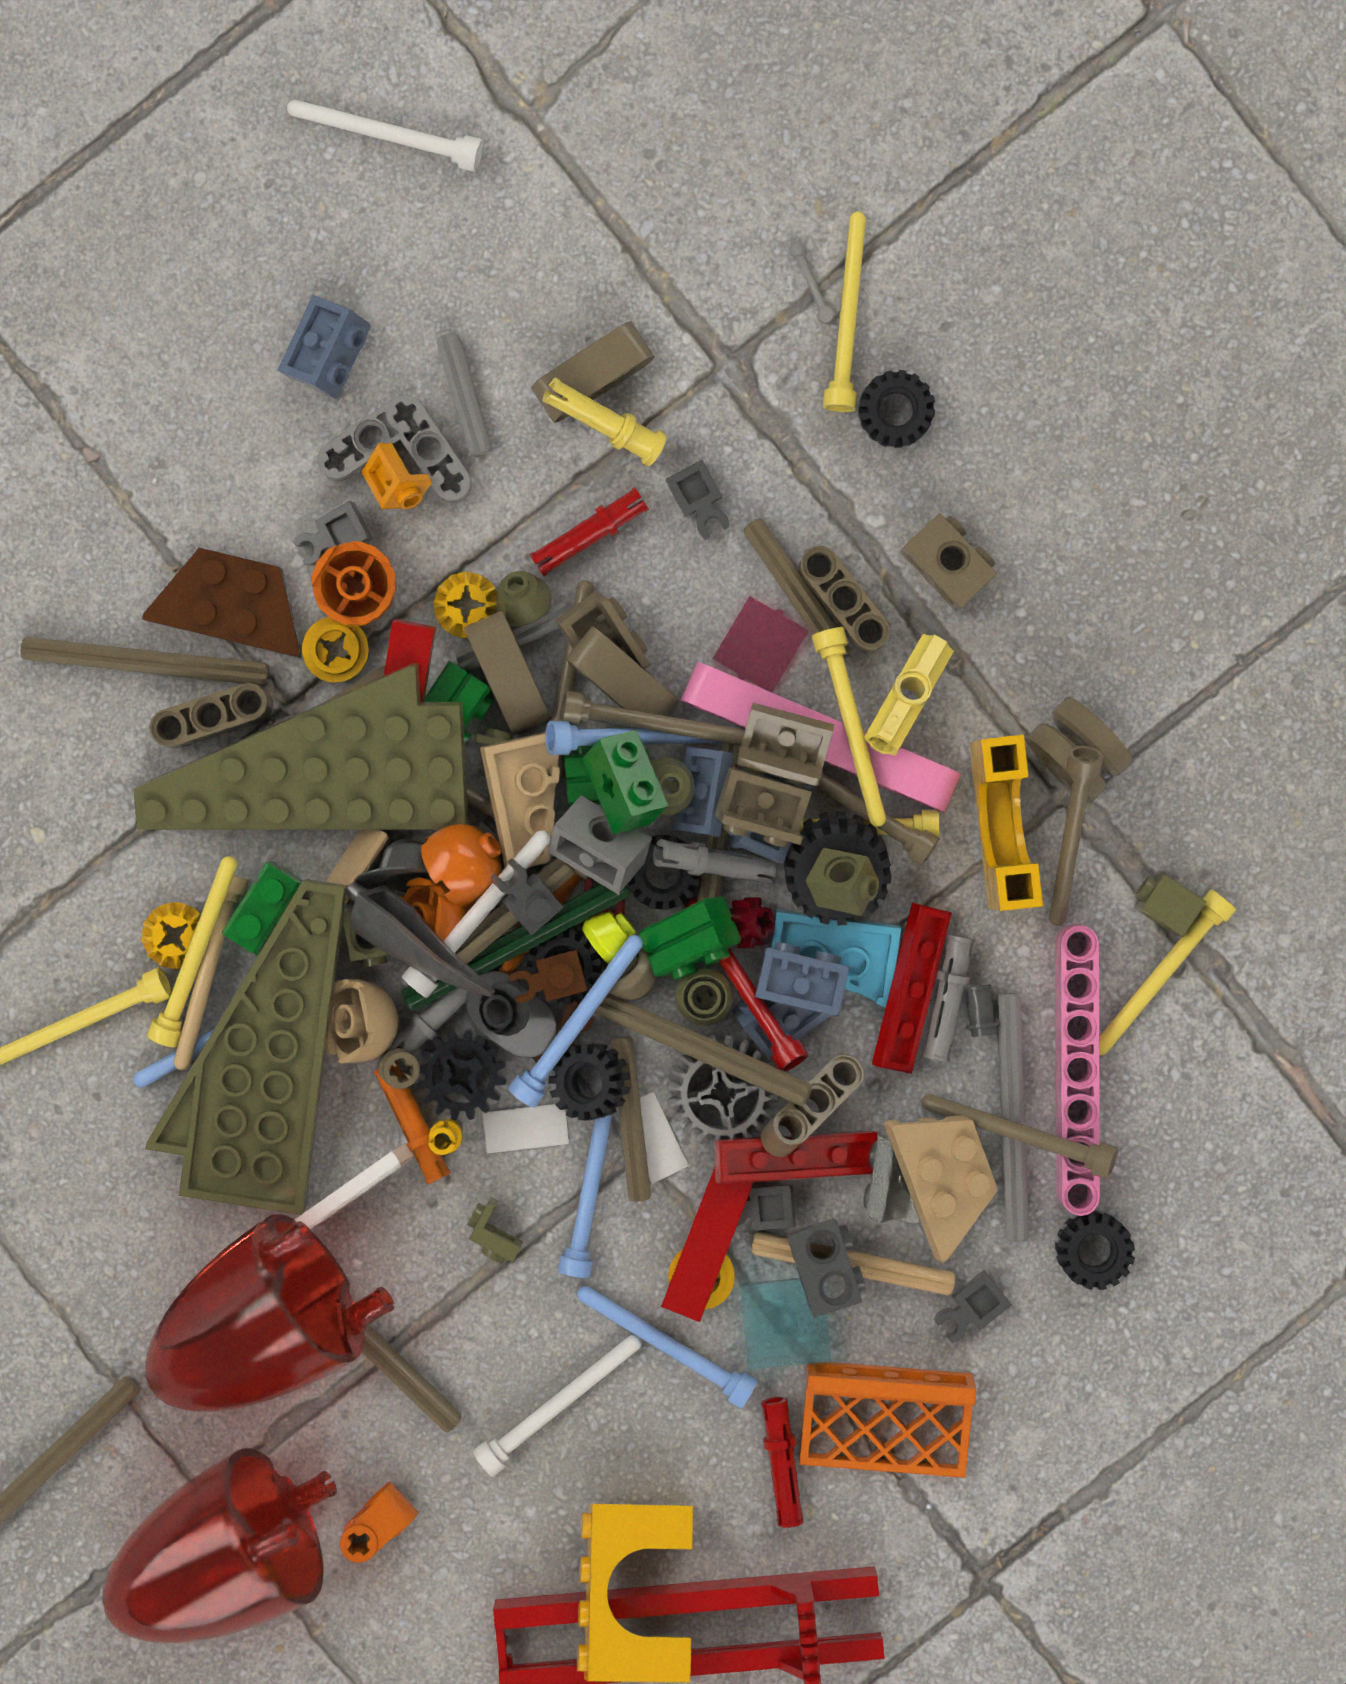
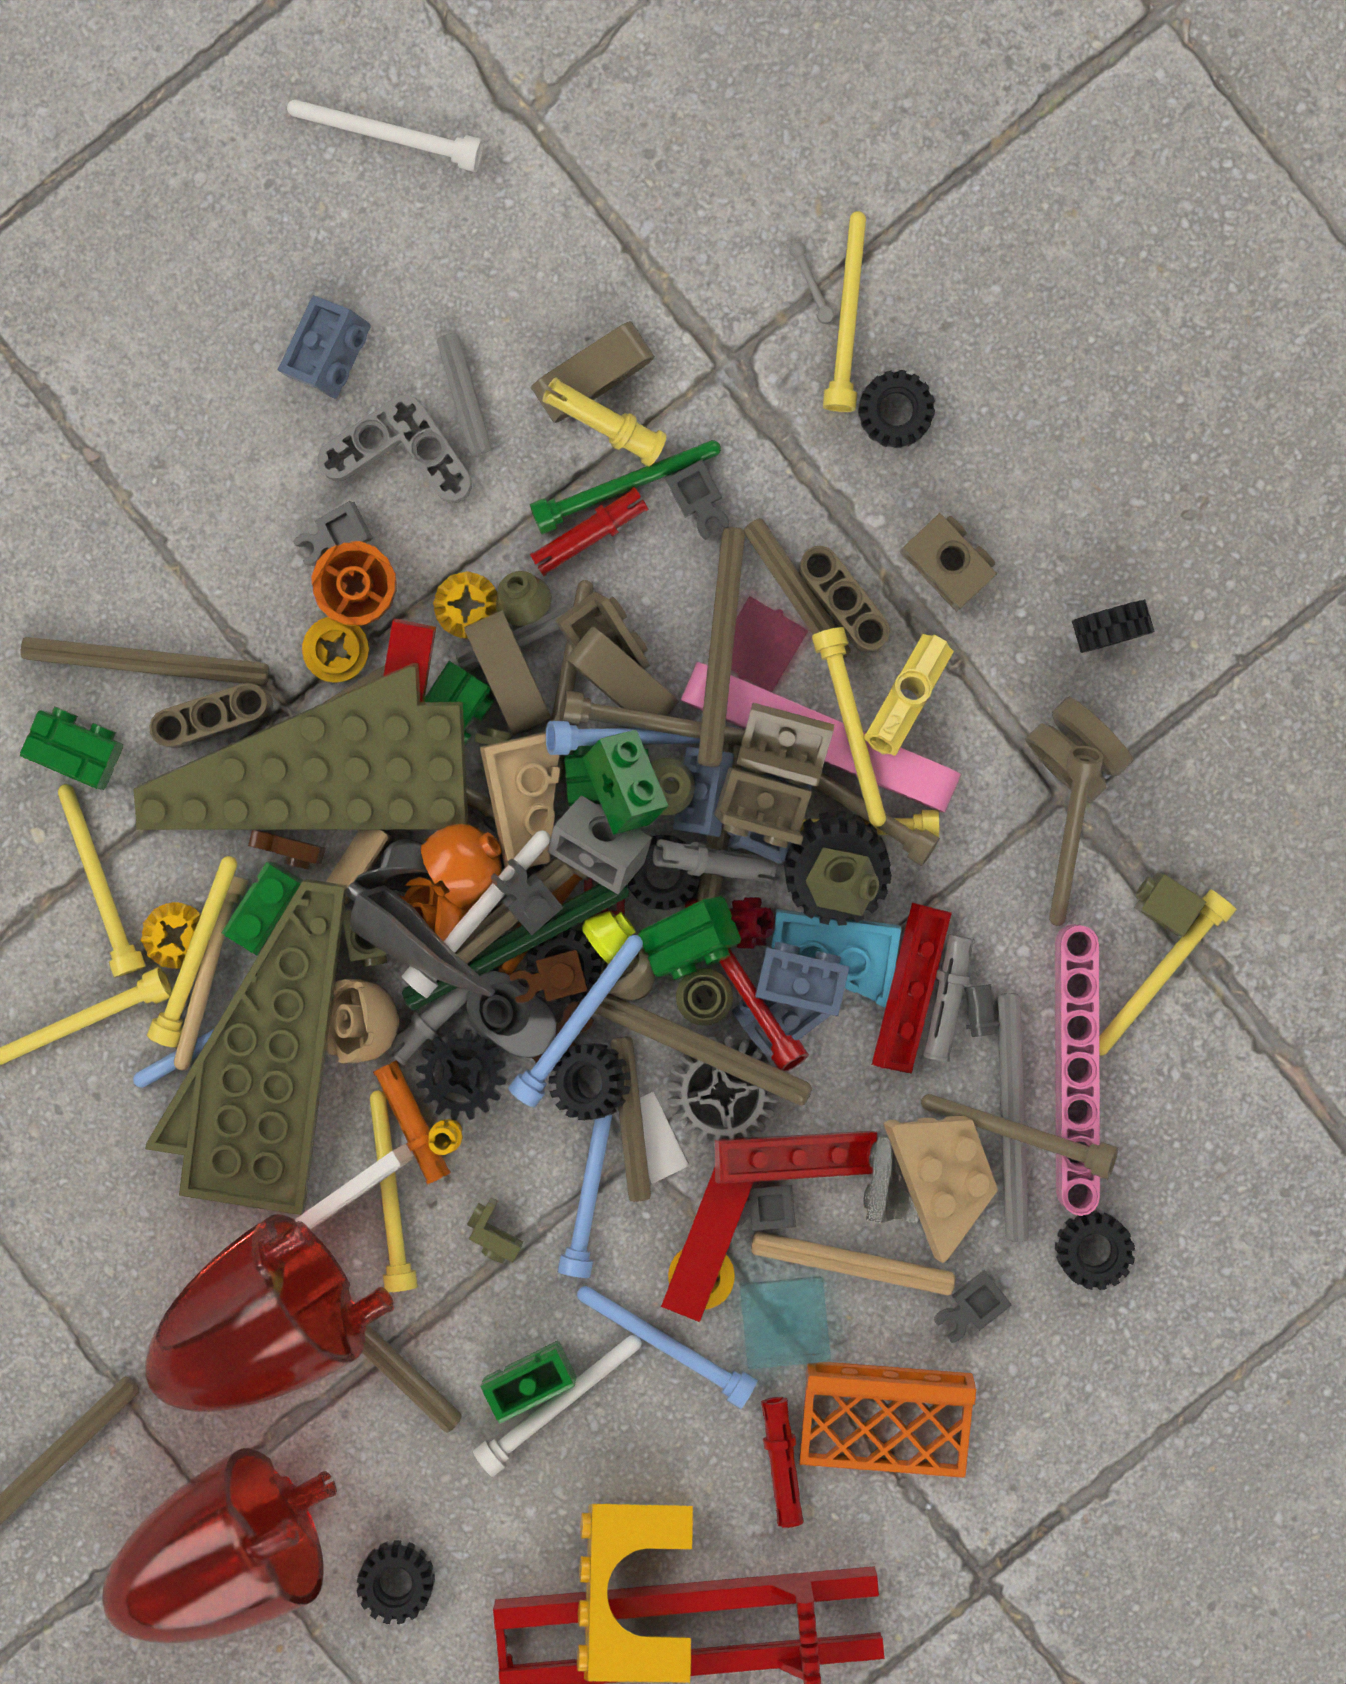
(71, 748): none -> green brick
(124, 956): none -> light yellow piece
(229, 601): reddish brown wing -> none
(297, 852): none -> reddish brown plate
(381, 1519): orange piece -> none
(384, 1604): none -> black tyre
(391, 481): light orange bracket -> none
(399, 1273): none -> light yellow piece
(408, 1078): dark tan bush -> none
(525, 1128): white sticker -> none
(528, 1382): none -> green brick
(550, 513): none -> green piece
(721, 647): none -> dark tan axle
(802, 1120): dark tan beam -> none
(815, 1270): dark grey brick -> none
(997, 776): yellow arch -> none
(1113, 626): none -> black tyre

